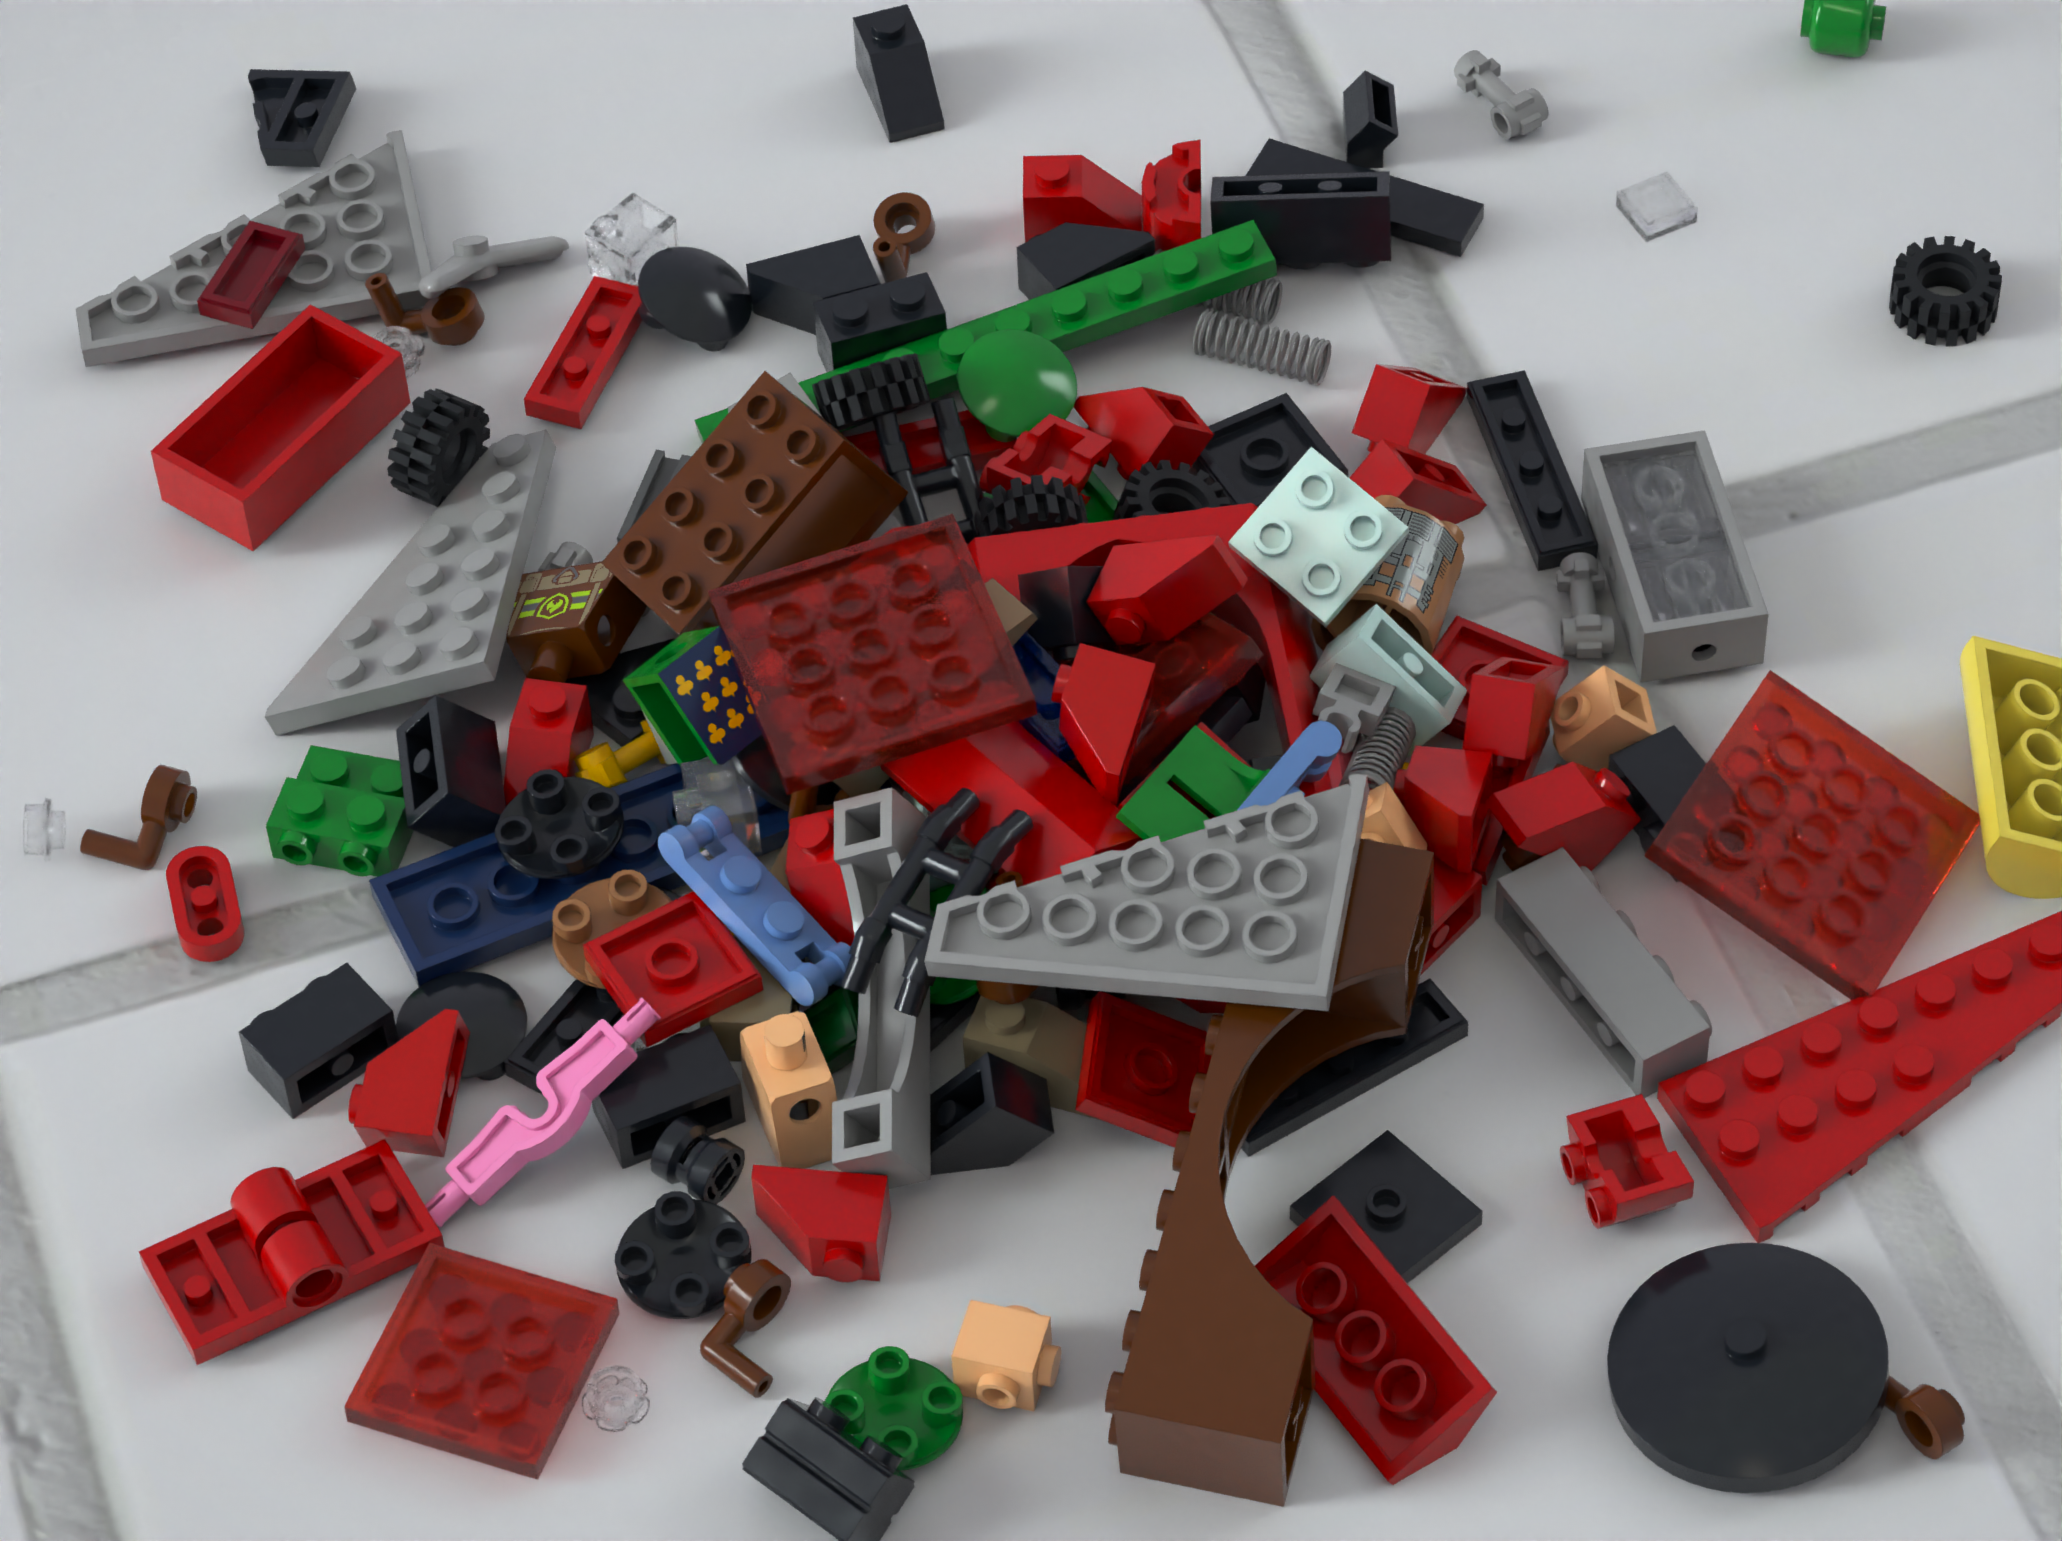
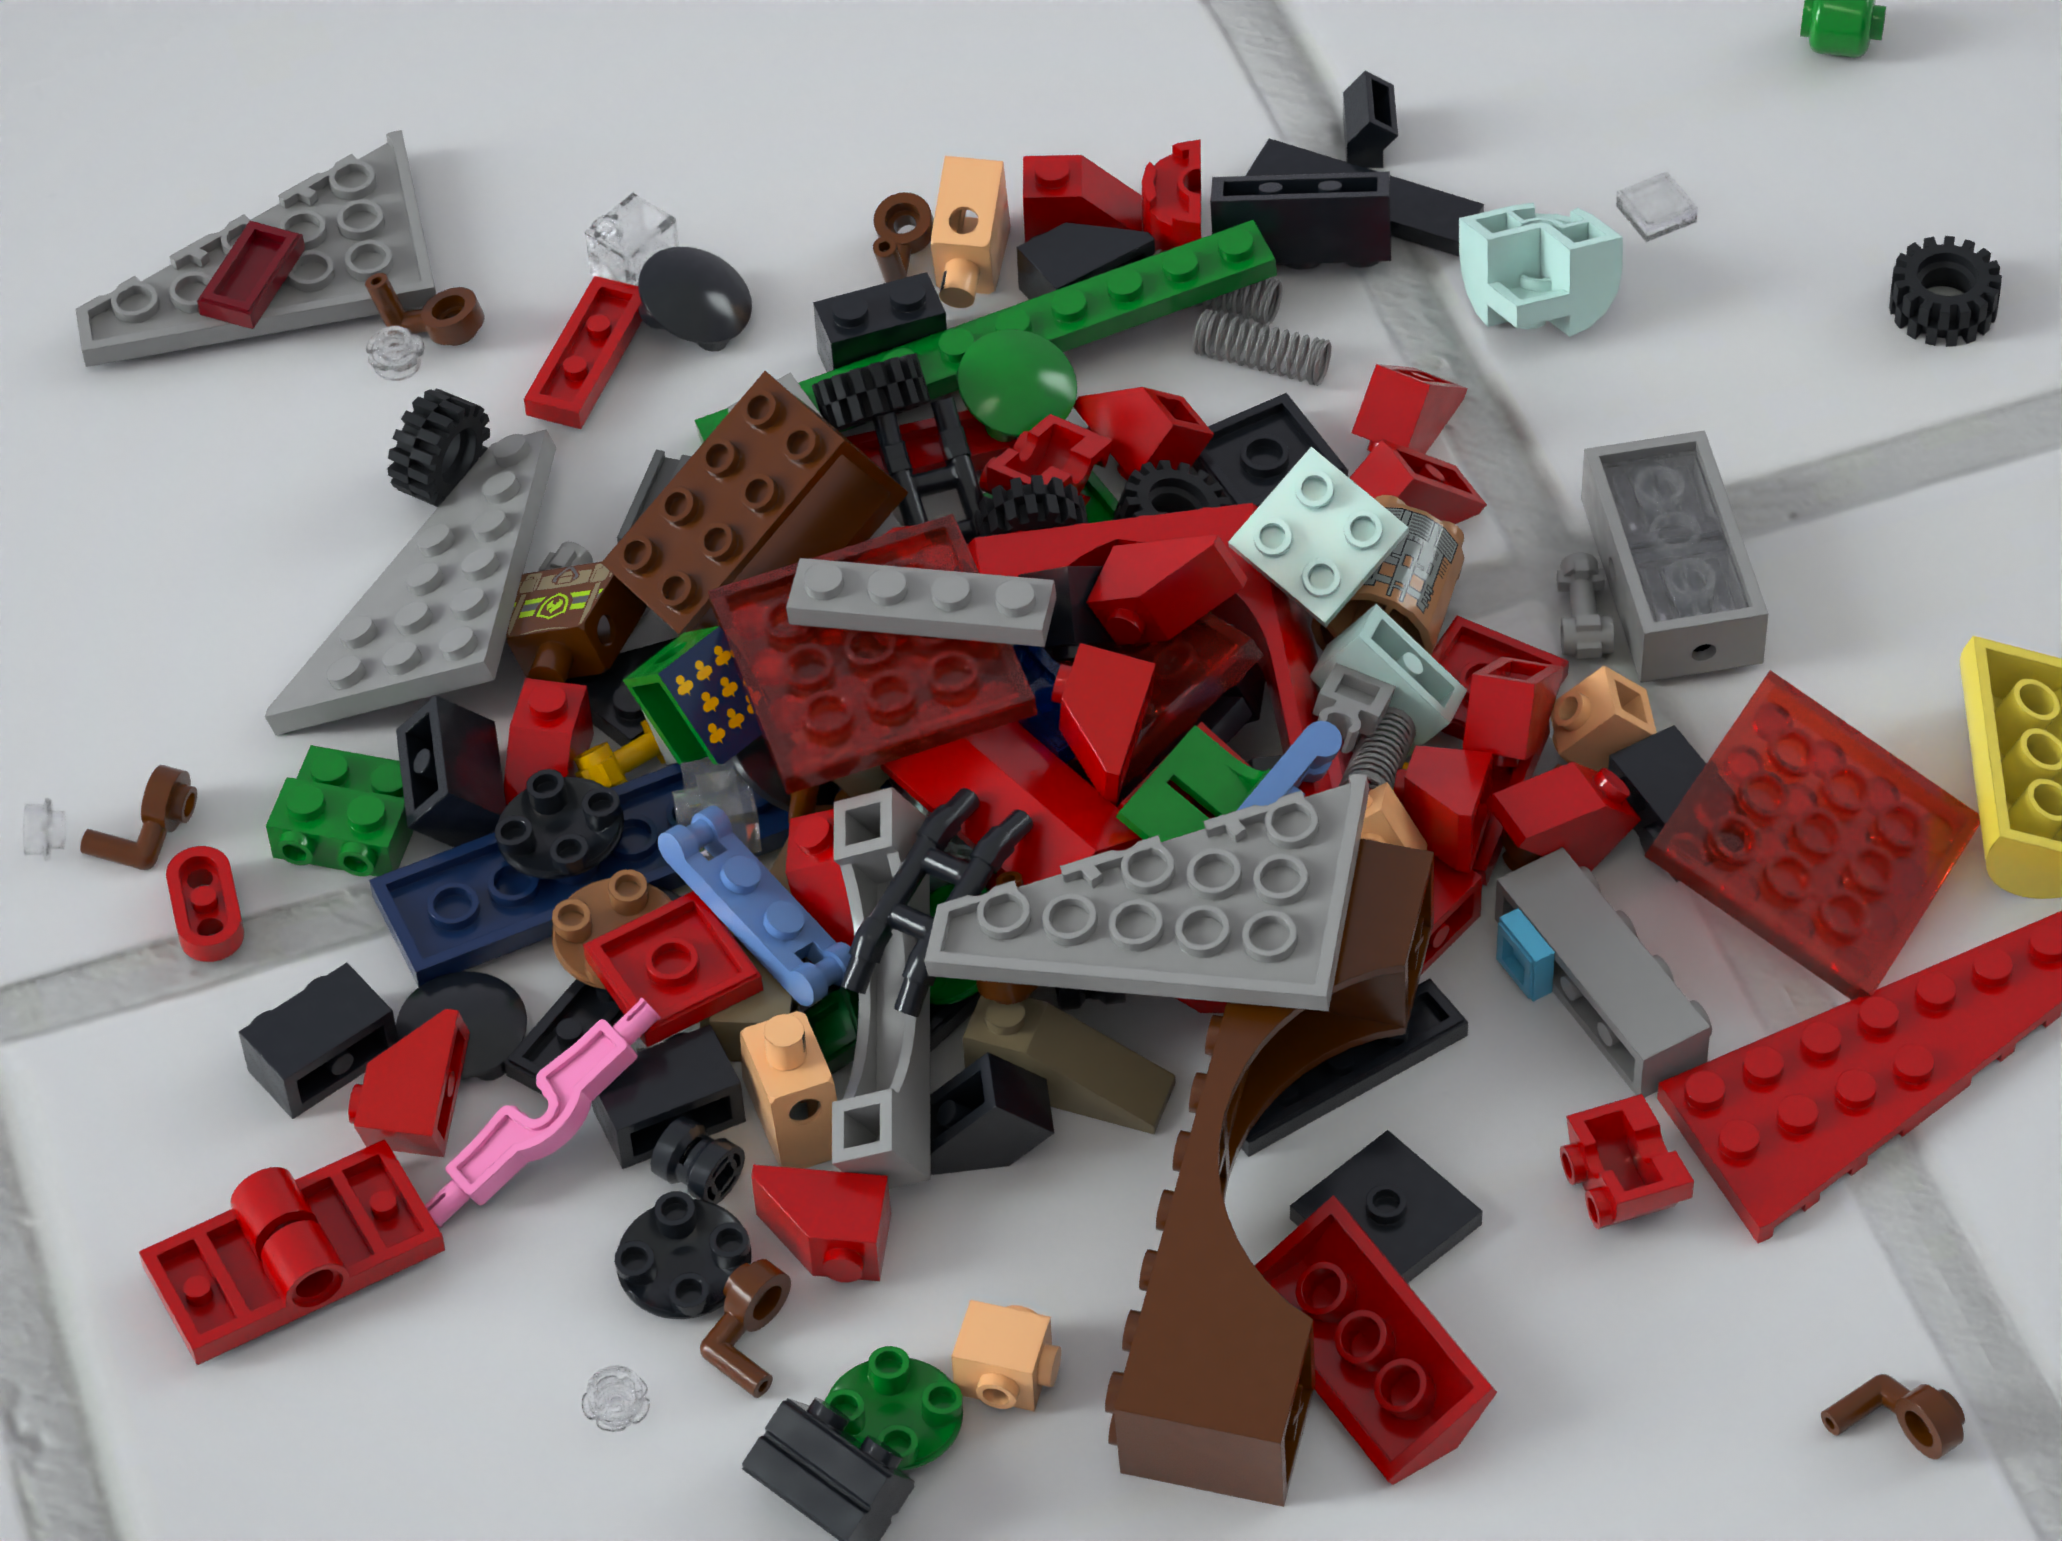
(281, 427): red piece -> none
(298, 113): black wing -> none
(478, 261): light grey piece -> none
(482, 1361): clear red plate -> none
(790, 283): black slope -> none
(897, 73): black slope -> none
(921, 602): none -> light grey plate
(969, 249): none -> light nougat torso
(1139, 1068): red tile -> none
(1512, 112): light grey bar -> none
(1525, 955): none -> medium azure tile
(1530, 469): black tile -> none
(1539, 267): none -> light aqua brick
(1748, 1367): black dish -> none

